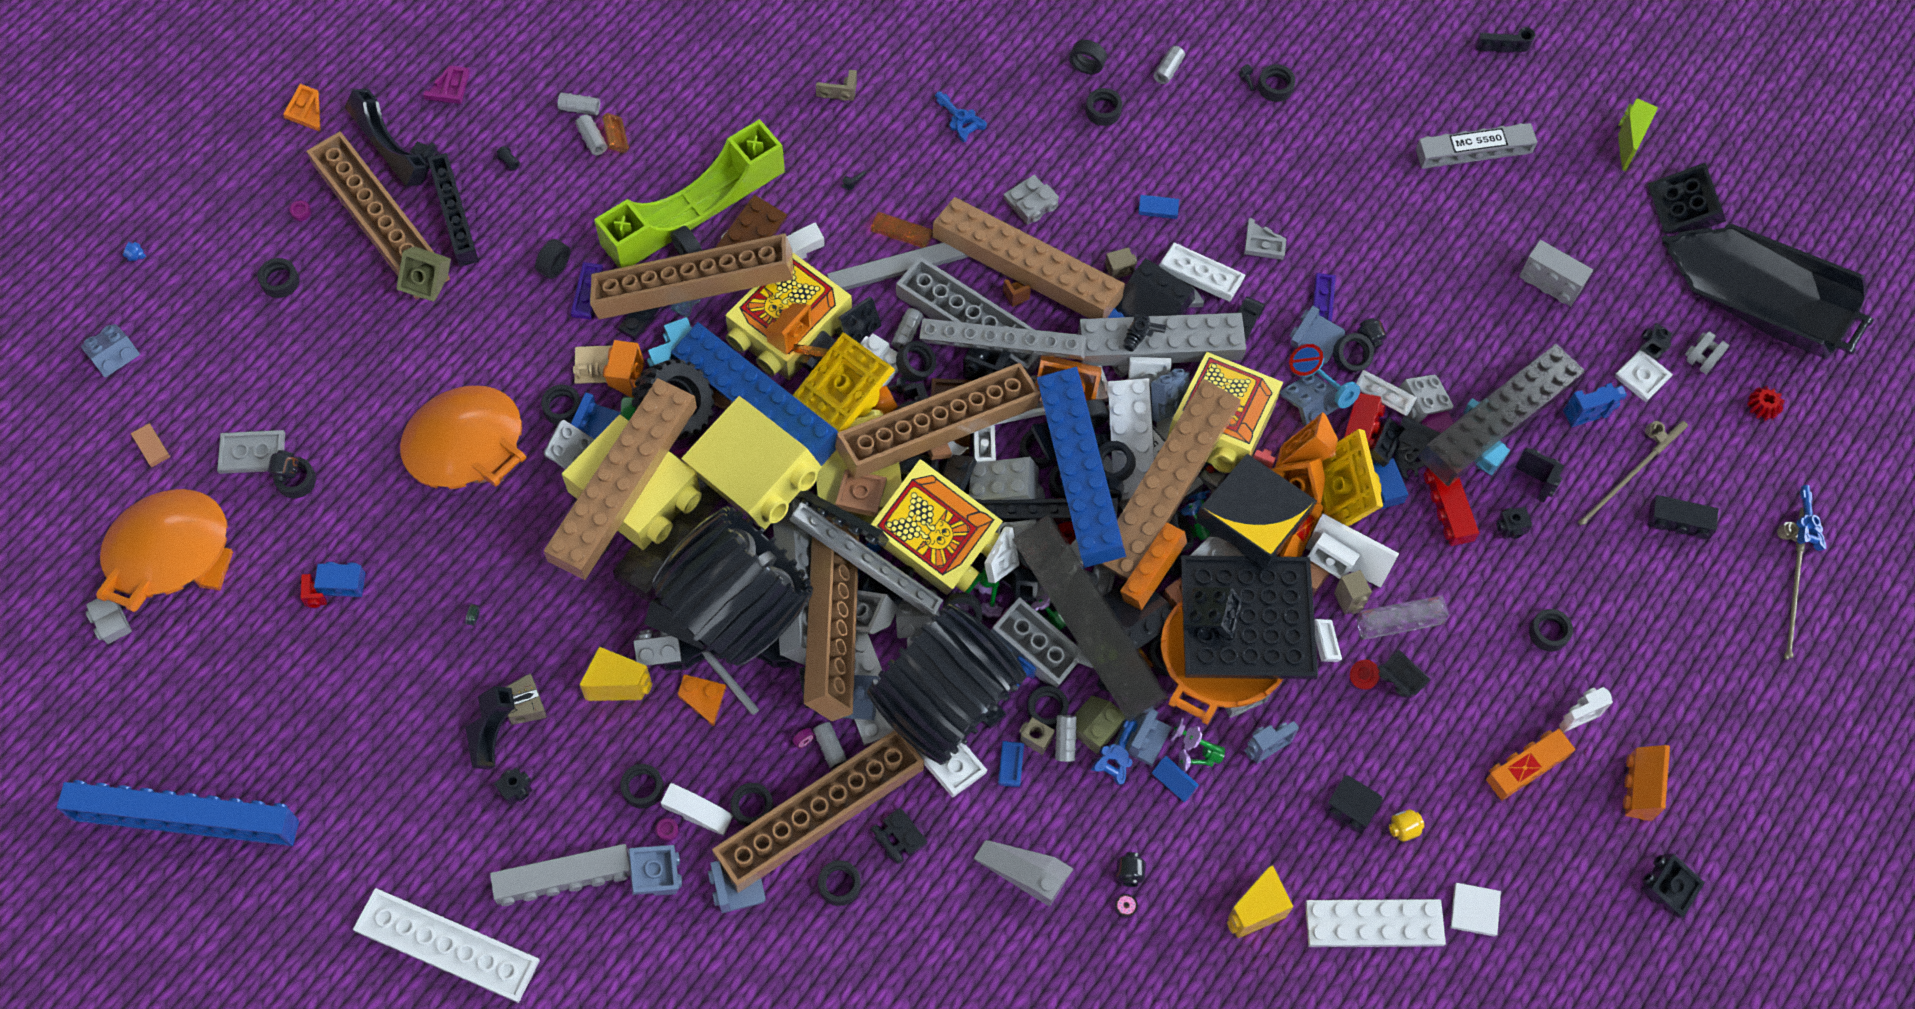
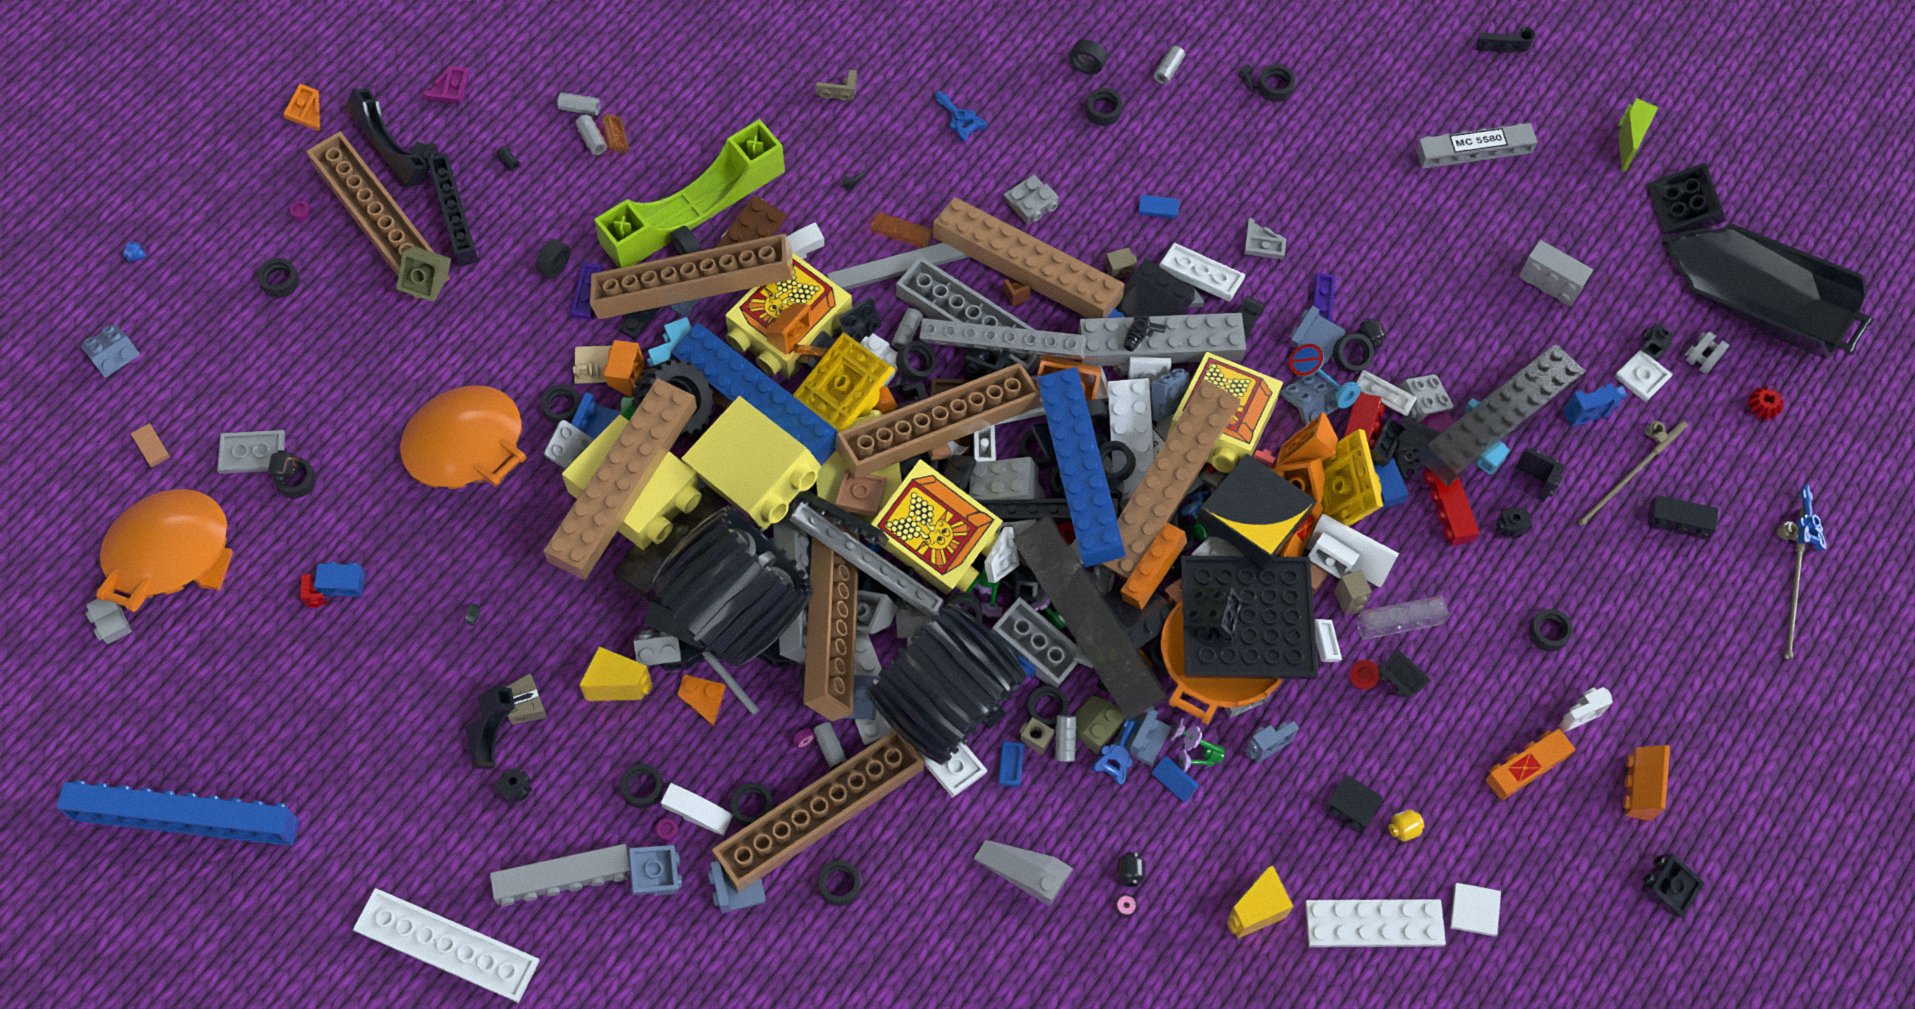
(905, 833): black plate -> none

